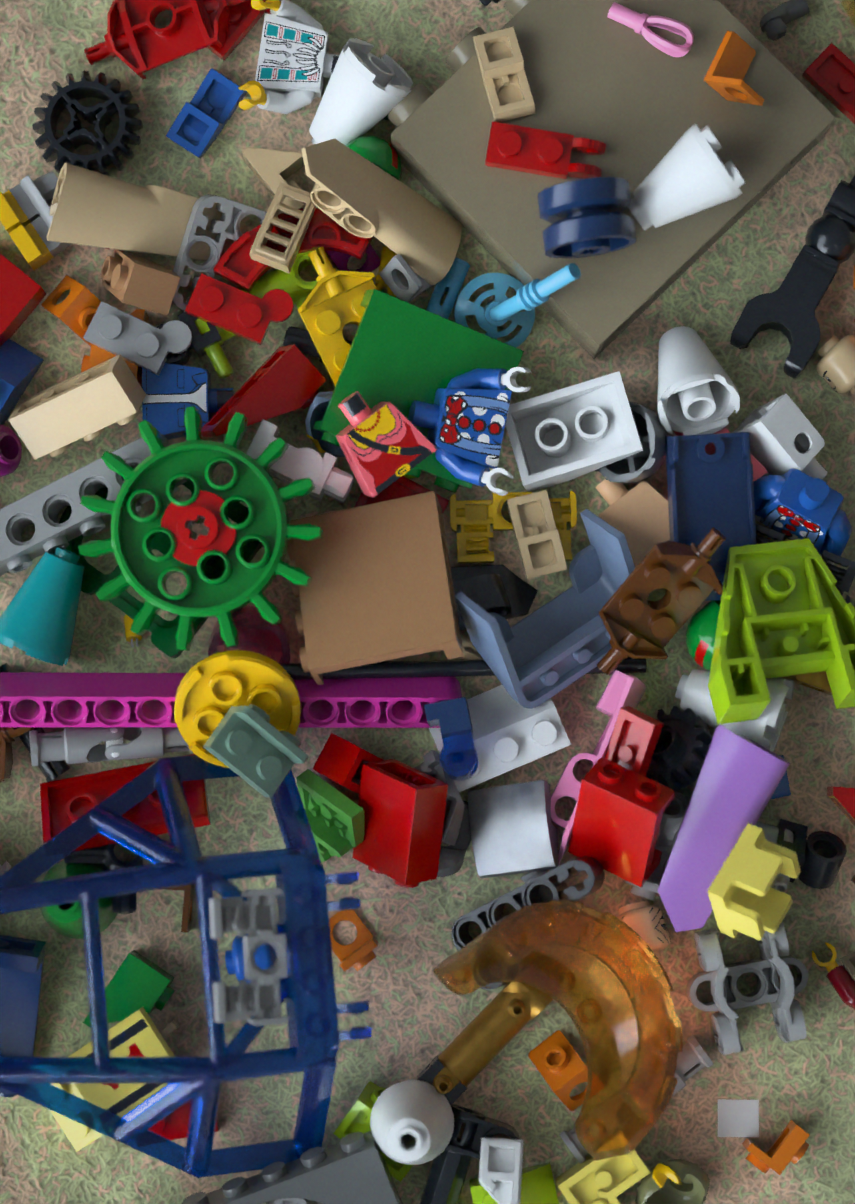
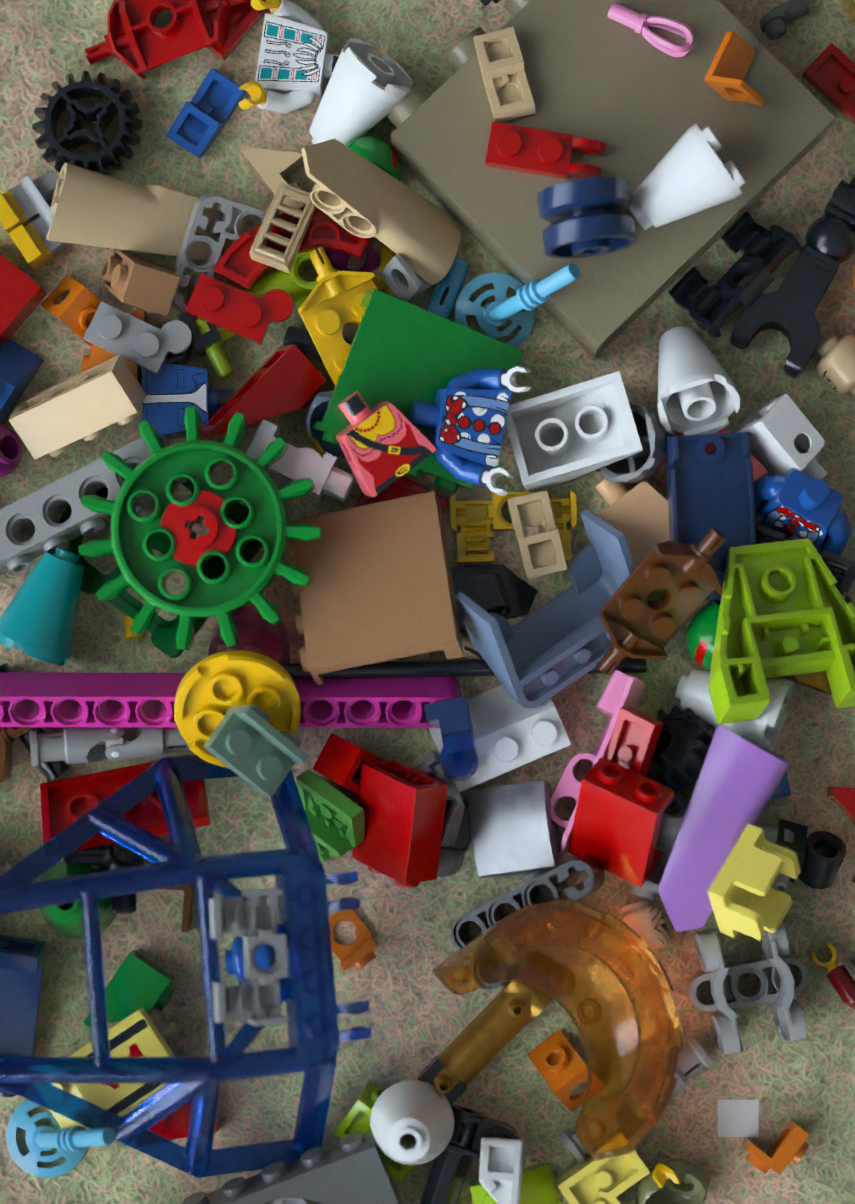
(69, 1141): none -> medium azure dish
(760, 258): none -> black piece

